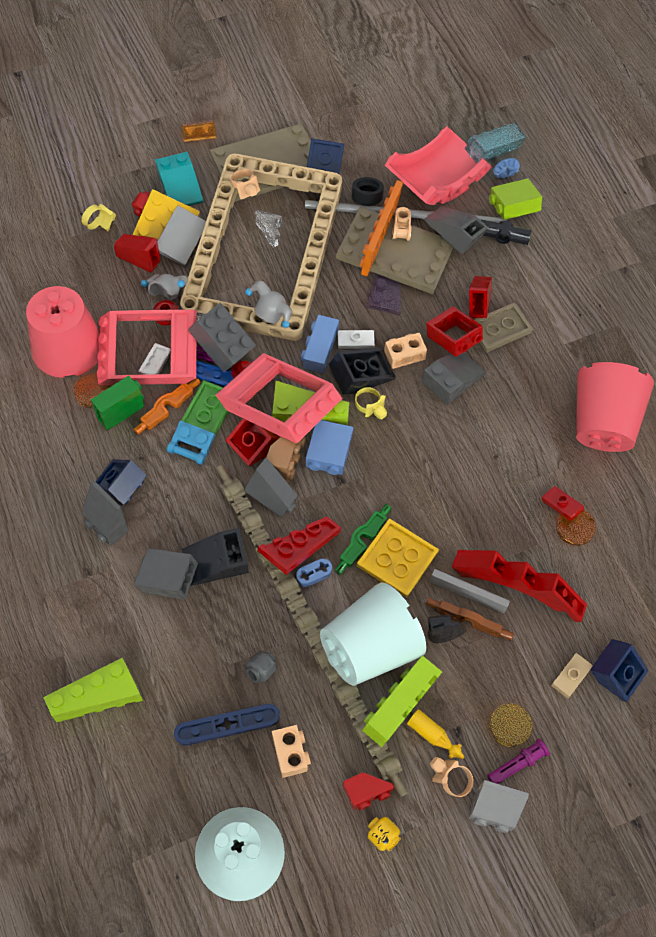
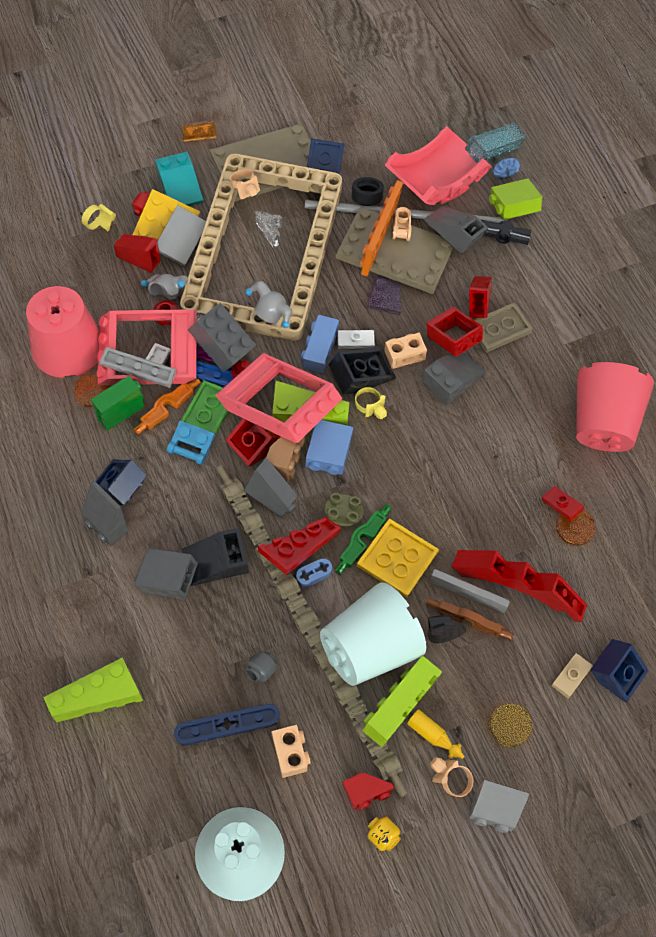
(137, 367): none -> light grey tile
(343, 509): none -> olive dish
(526, 758): magenta pin -> none

